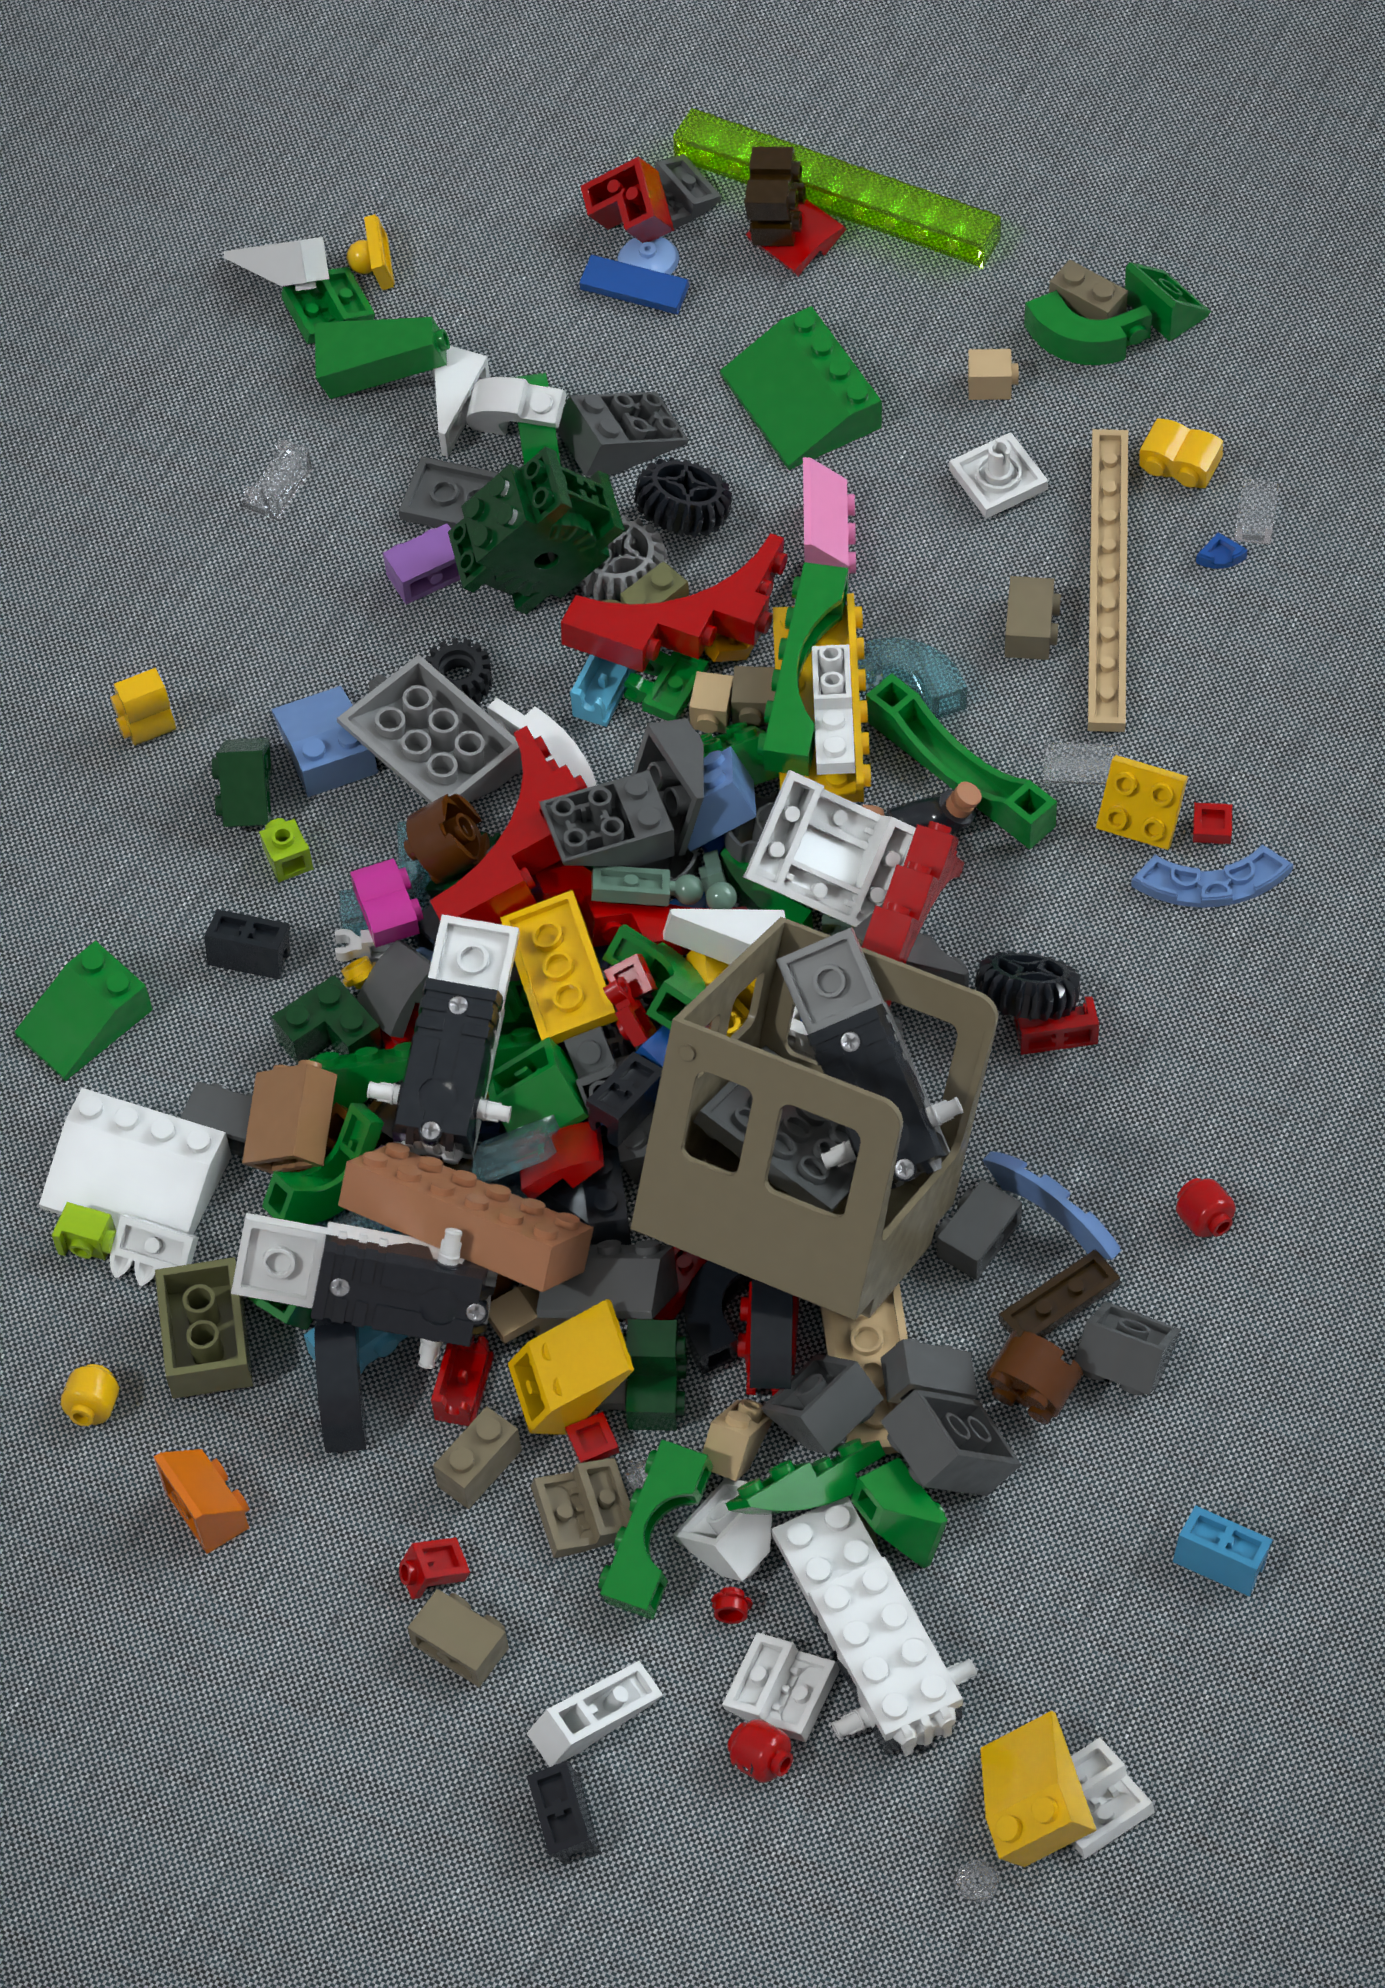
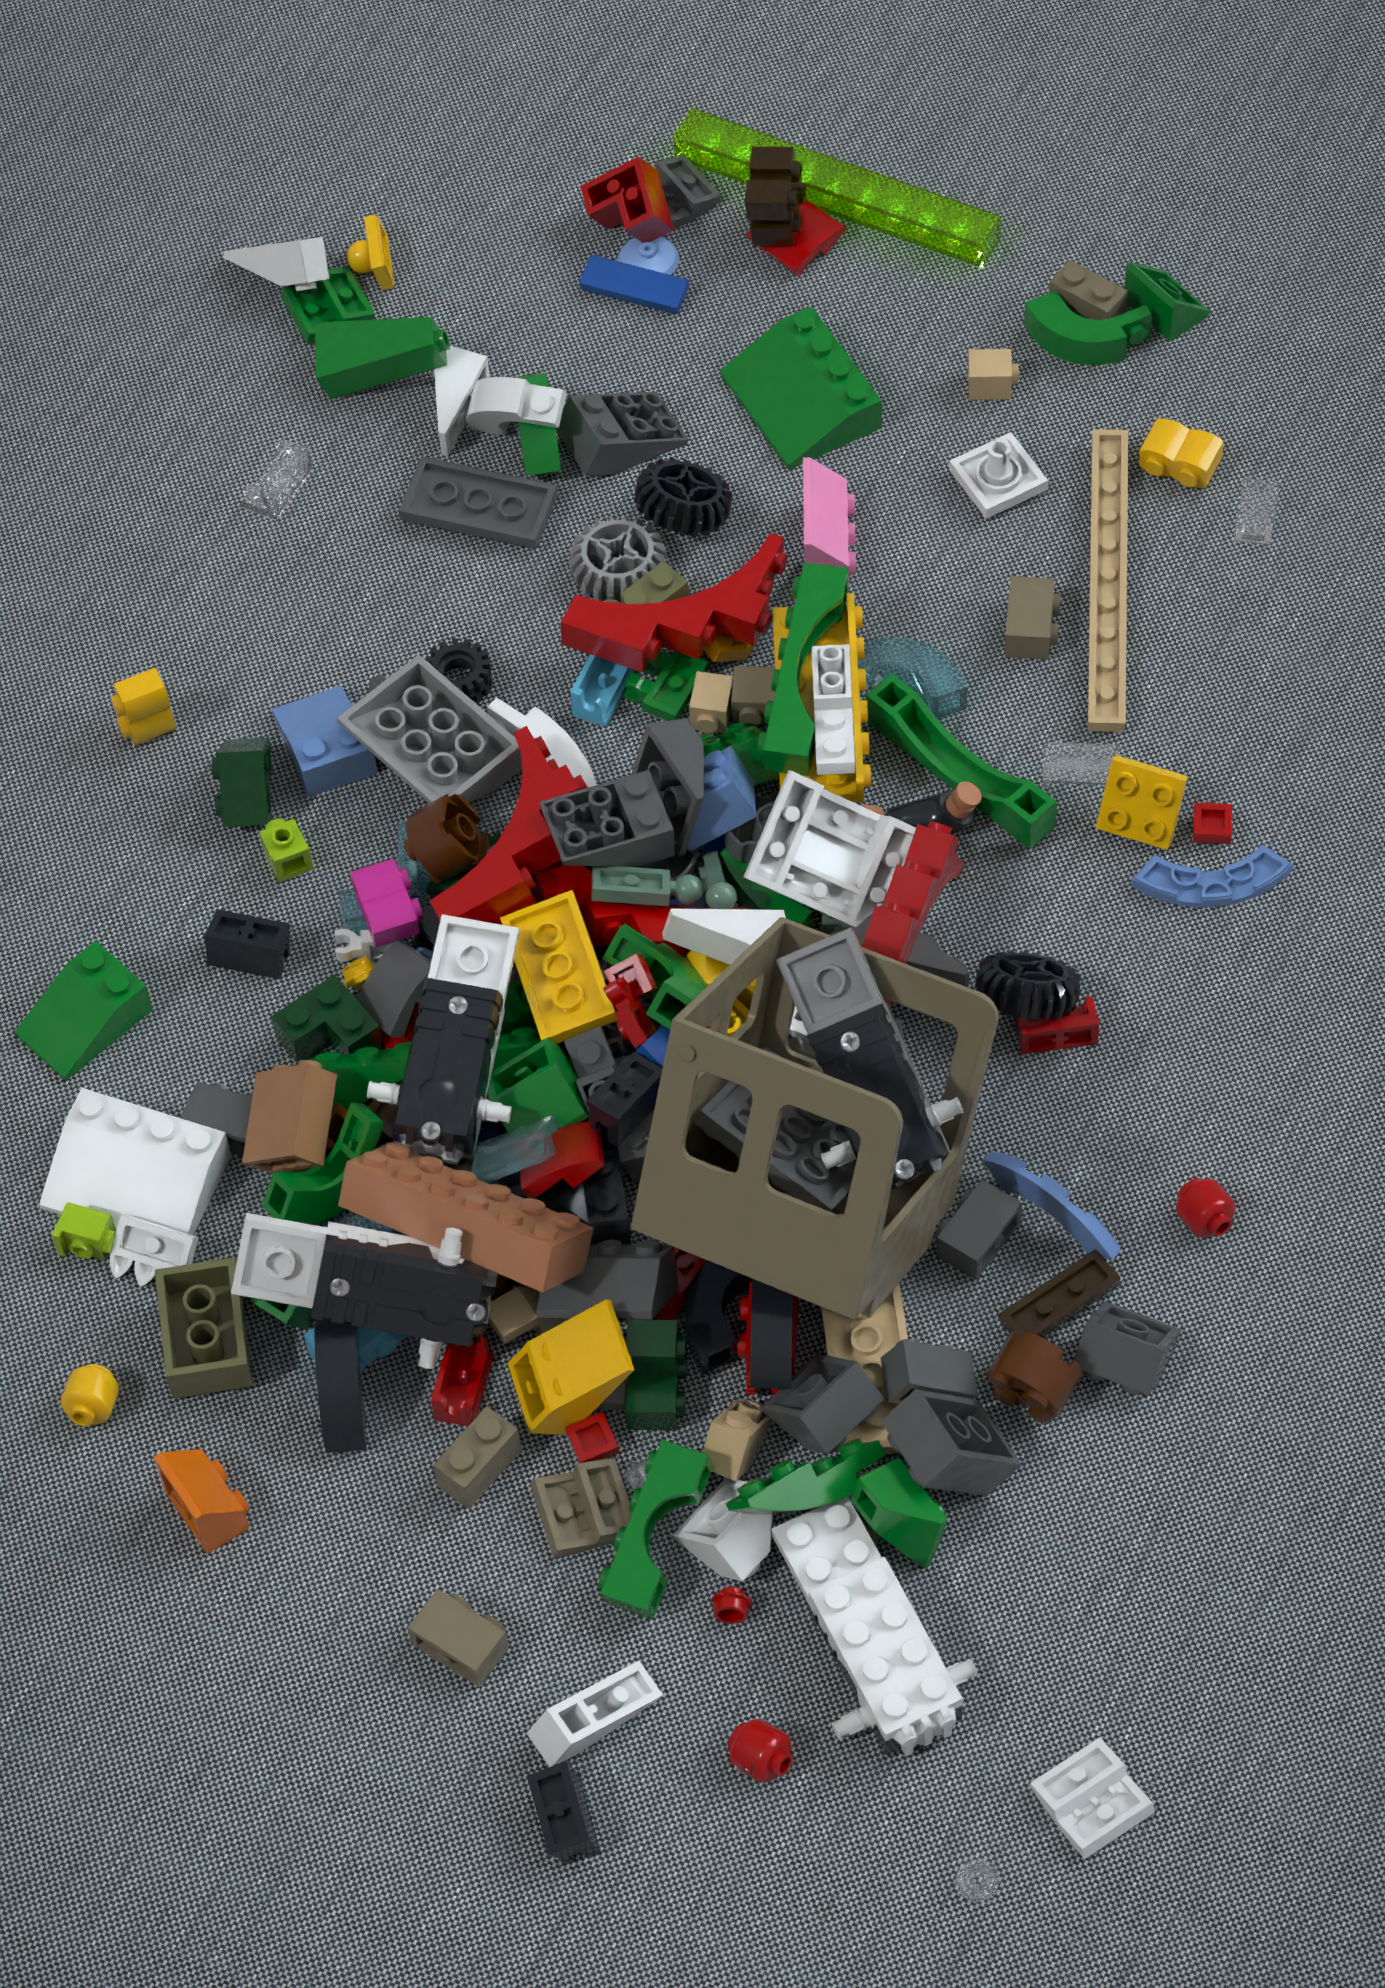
(422, 564): medium lavender brick -> none
(432, 1564): red bracket -> none
(535, 530): dark green piece -> none
(781, 1686): white slope -> none
(1033, 1792): yellow slope -> none
(1221, 553): blue tile -> none
(1222, 1550): dark azure hinge -> none

